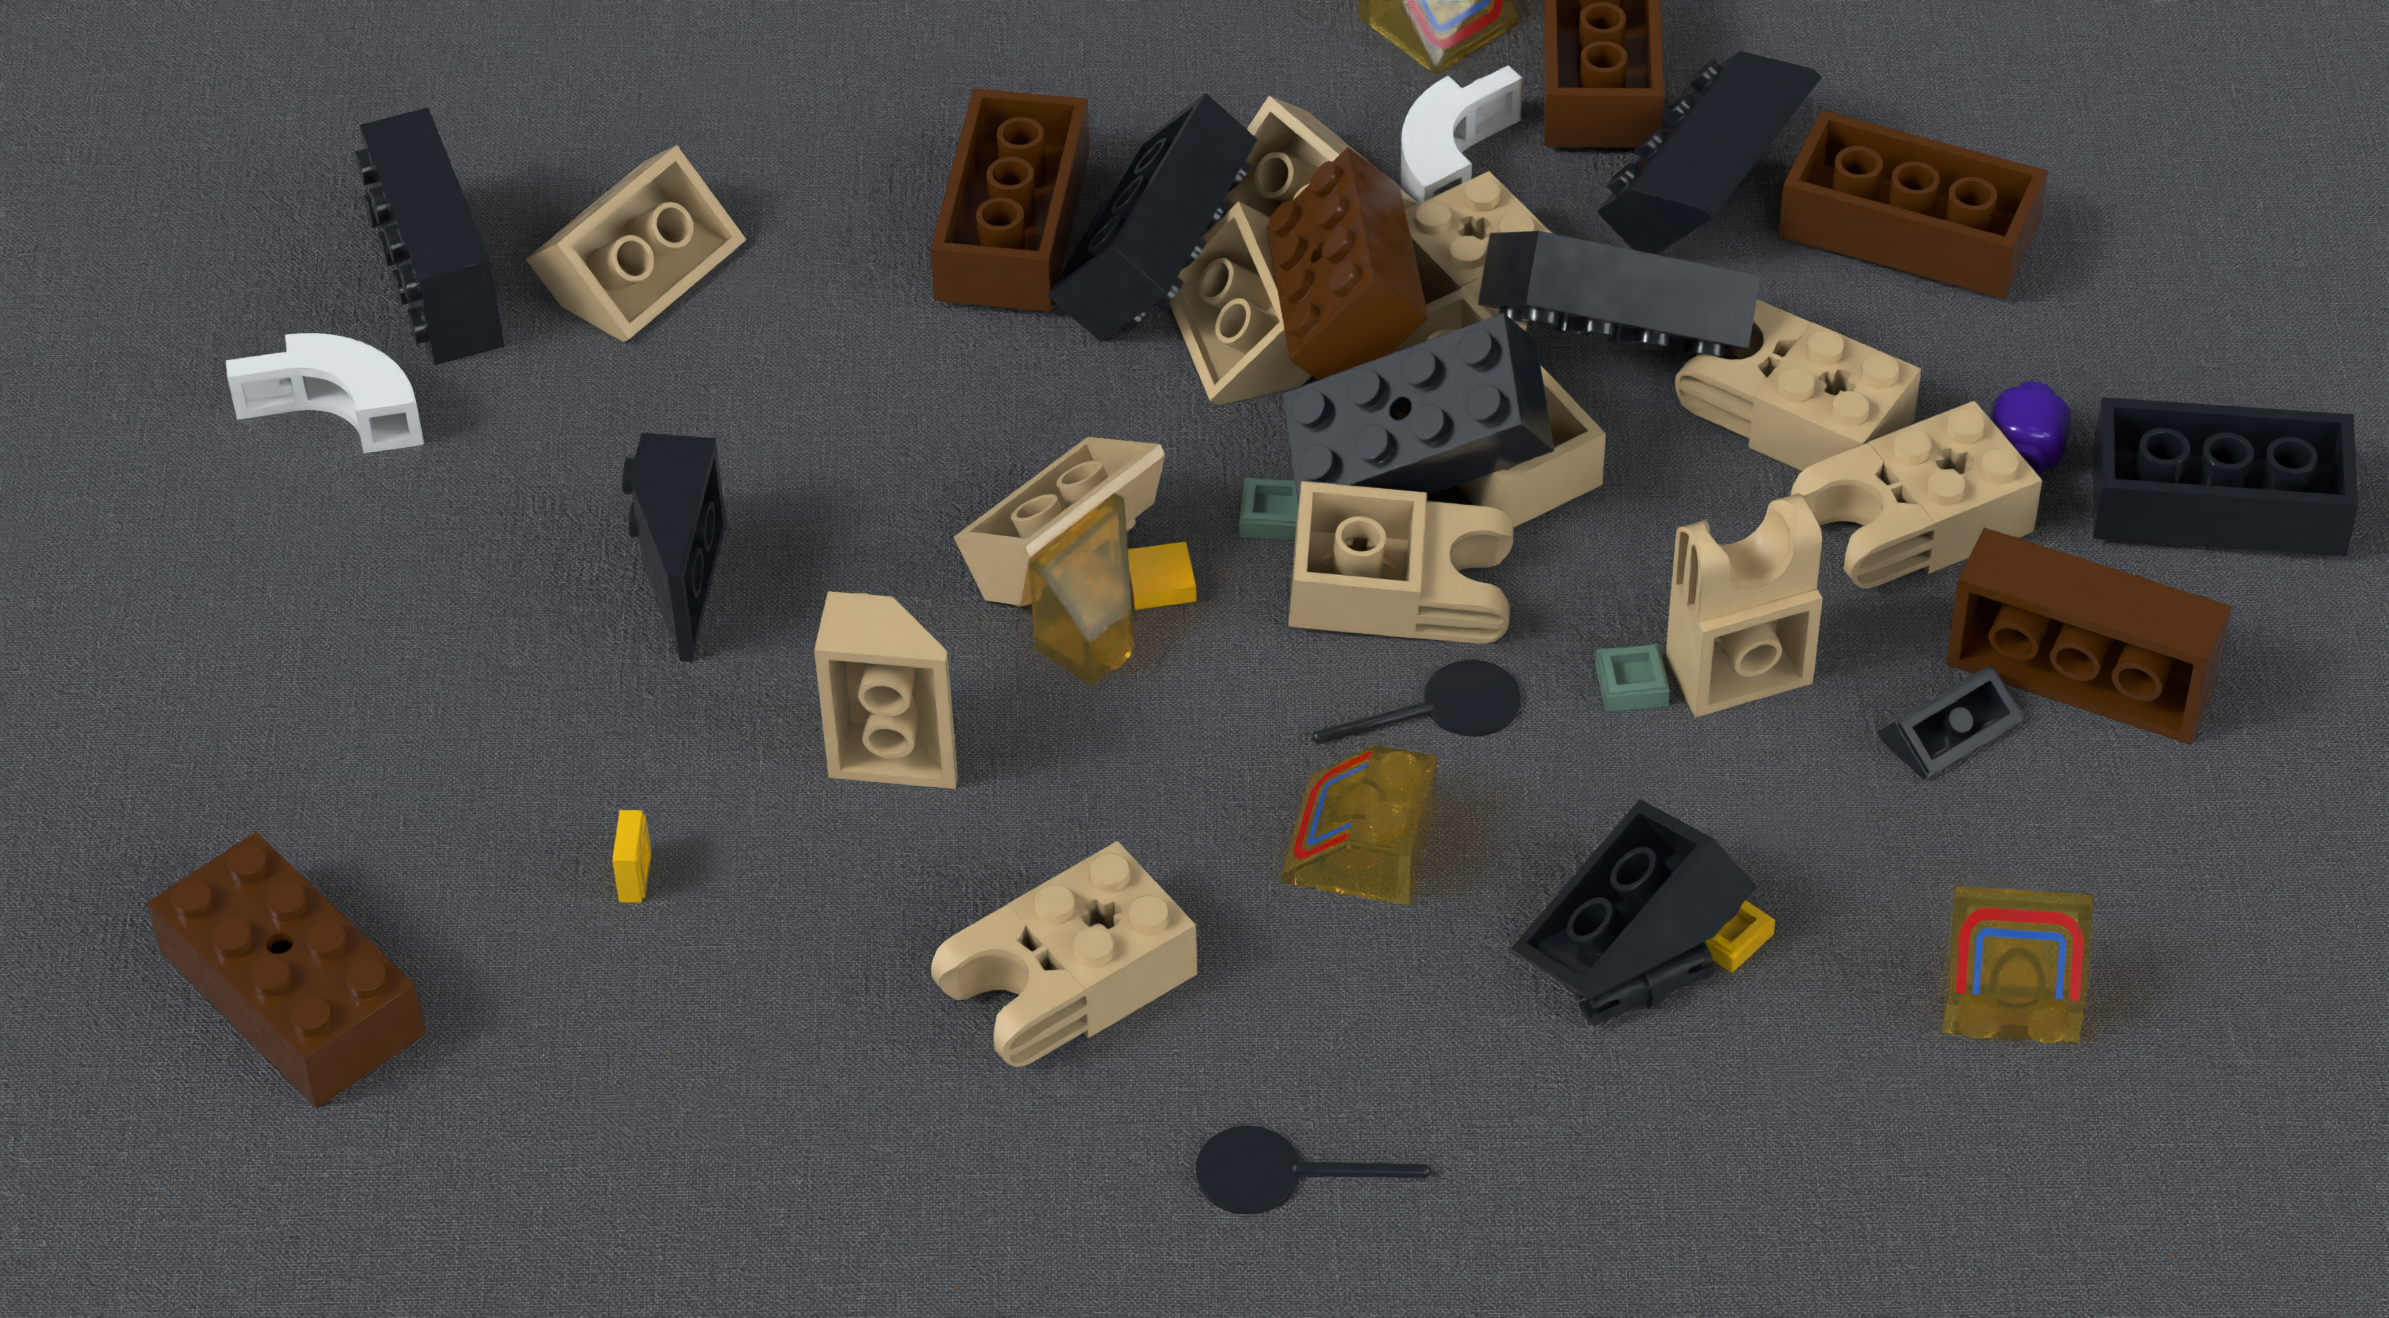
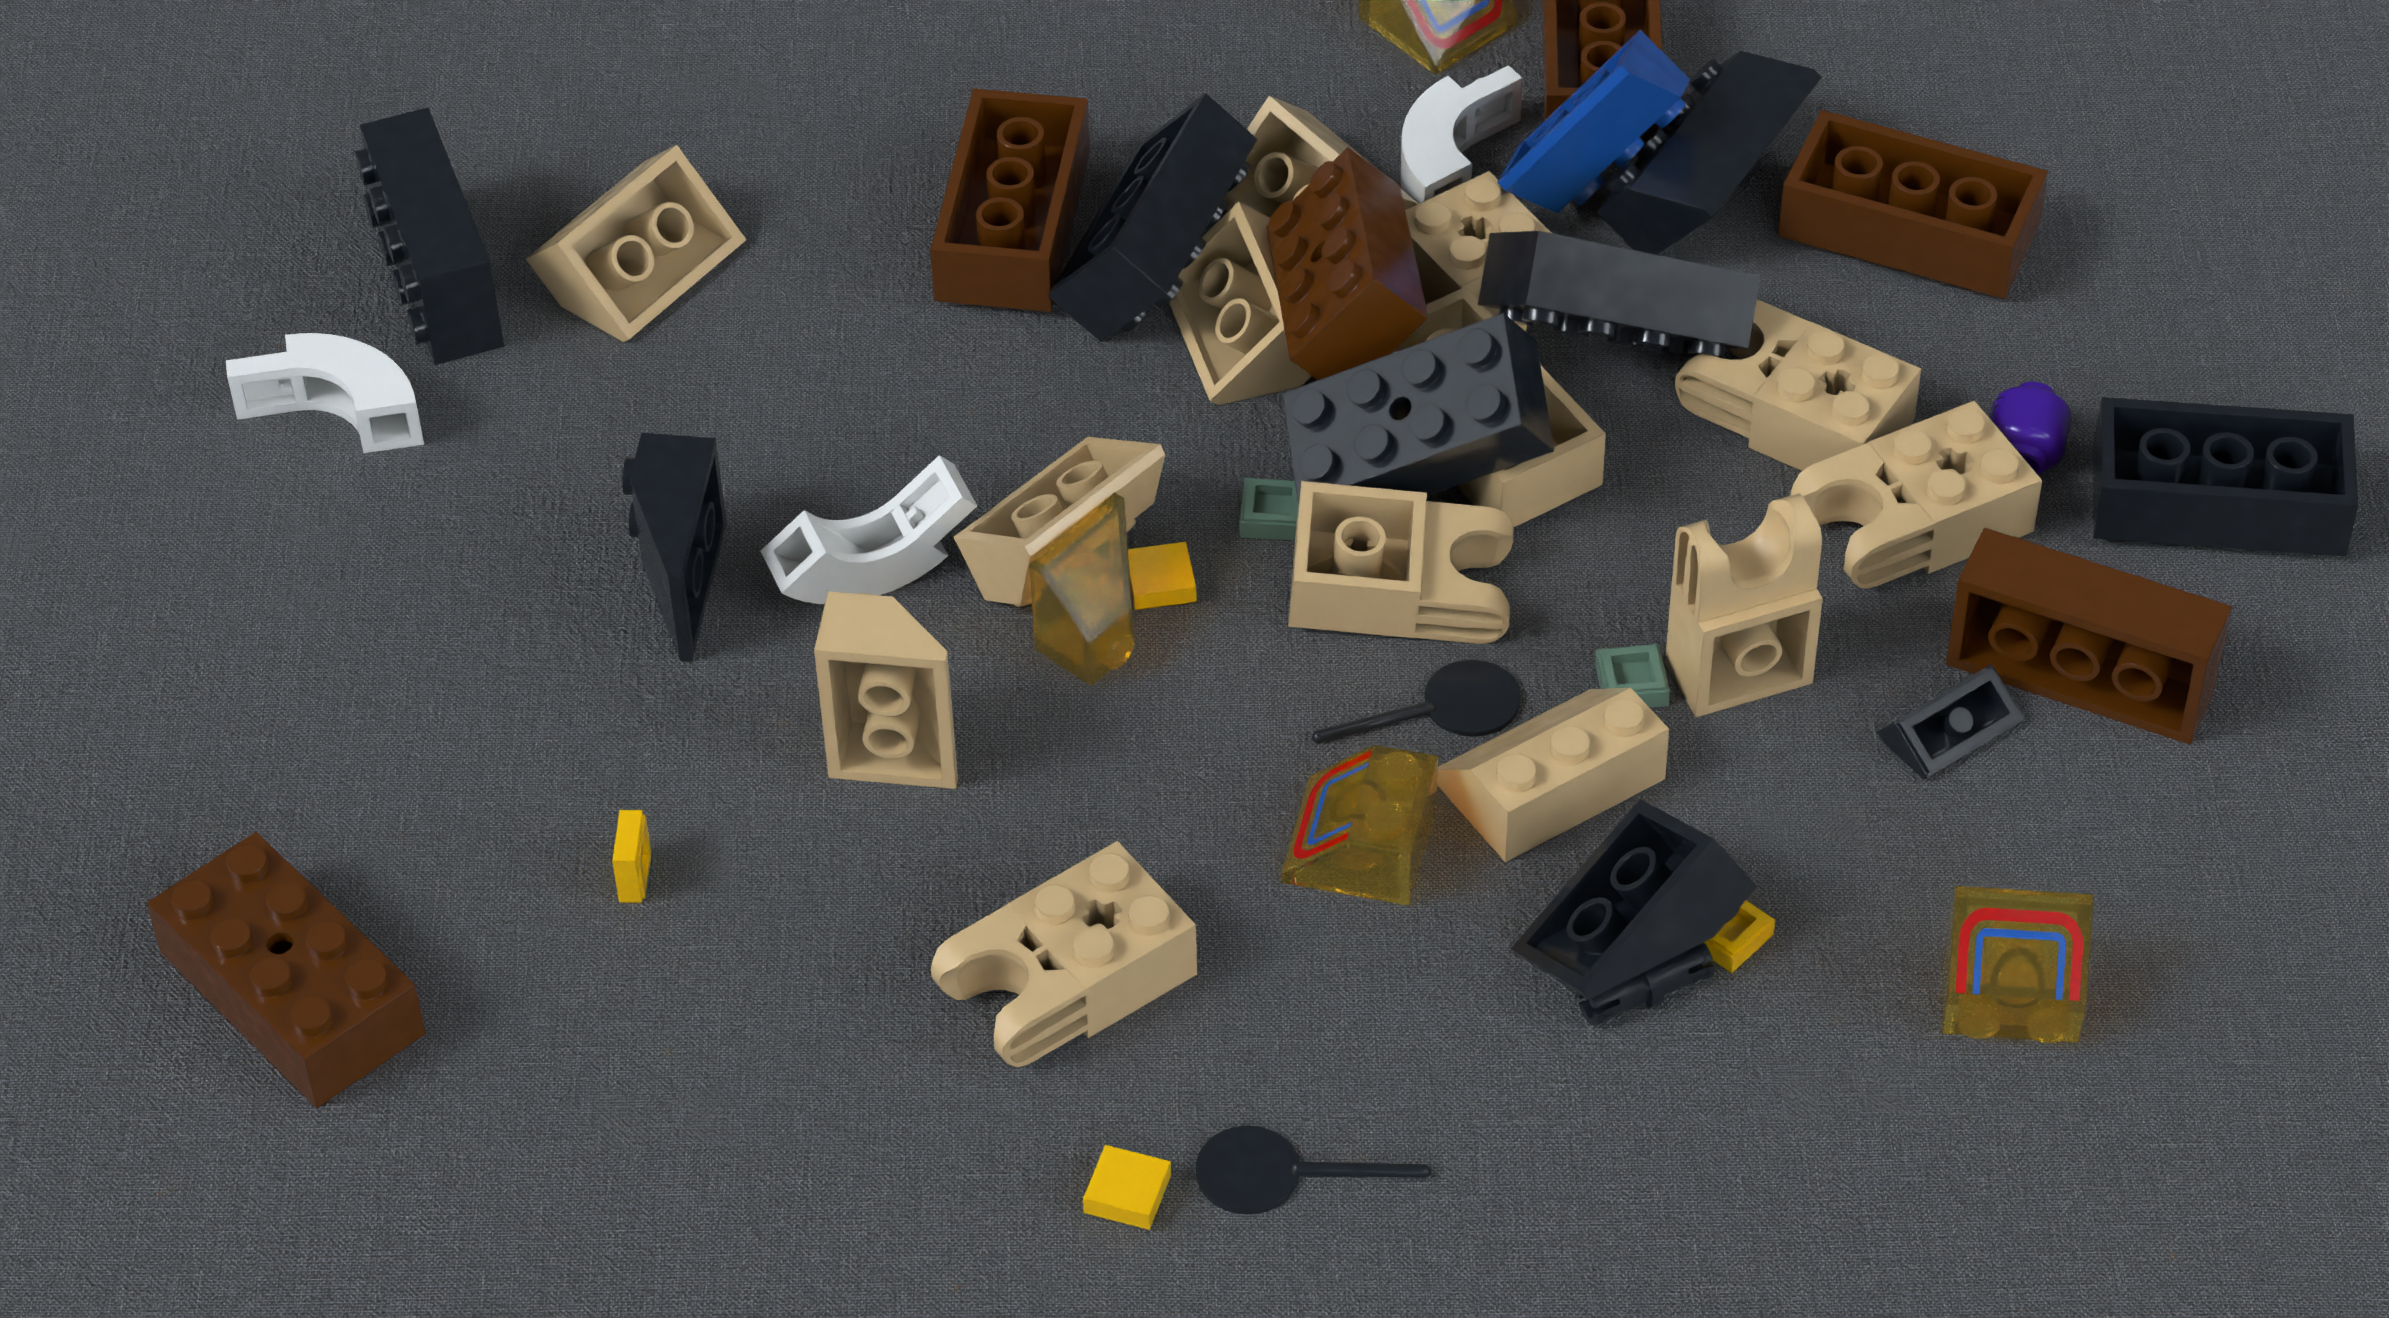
(872, 550): none -> white arch
(1127, 1187): none -> yellow tile
(1558, 769): none -> tan slope
(1597, 127): none -> blue slope

